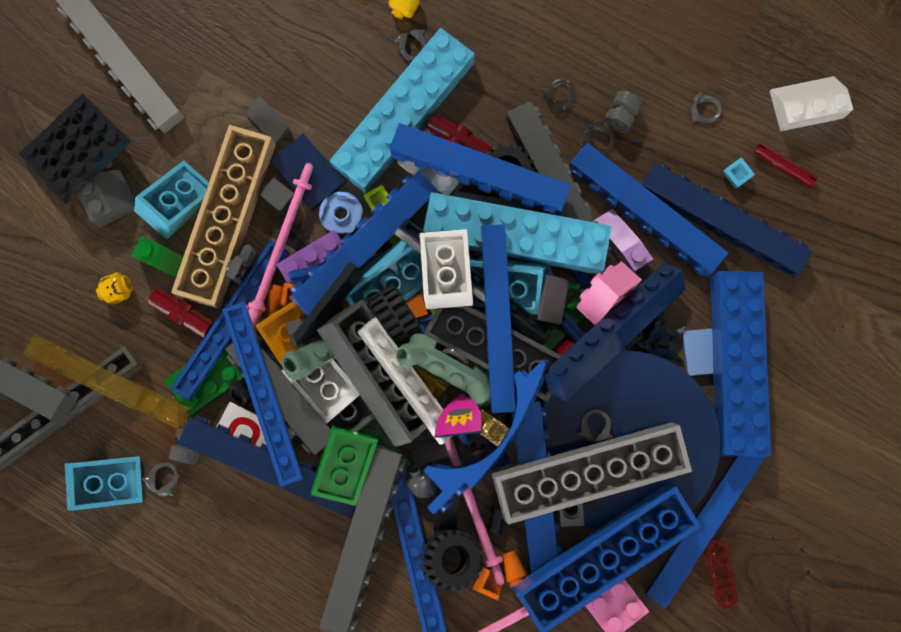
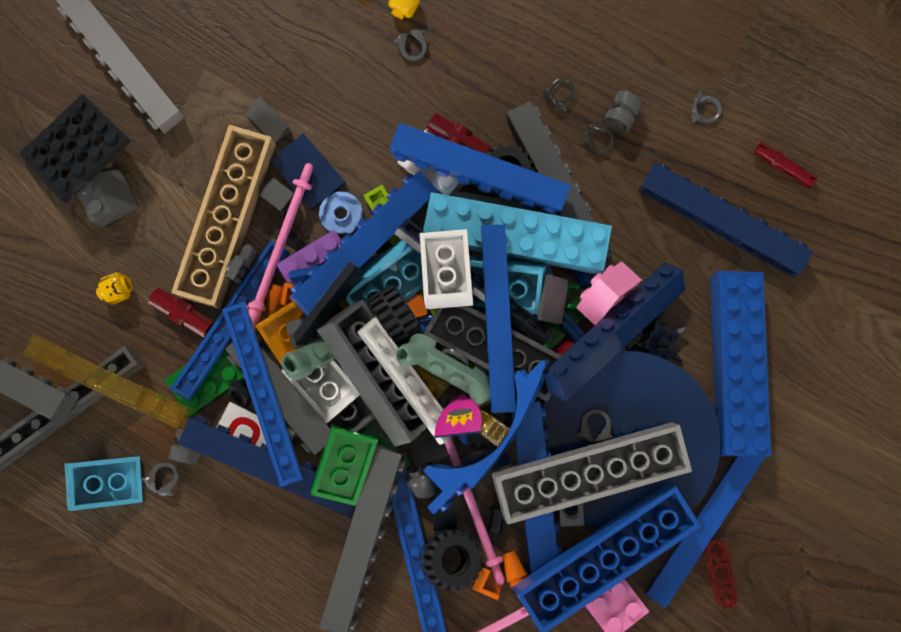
(157, 256): green slope -> none
(172, 199): medium azure slope -> none
(408, 102): medium azure brick -> none
(625, 243): lavender slope -> none
(647, 210): blue brick -> none
(698, 351): light blue tile -> none
(738, 173): medium azure plate -> none
(810, 103): white slope -> none

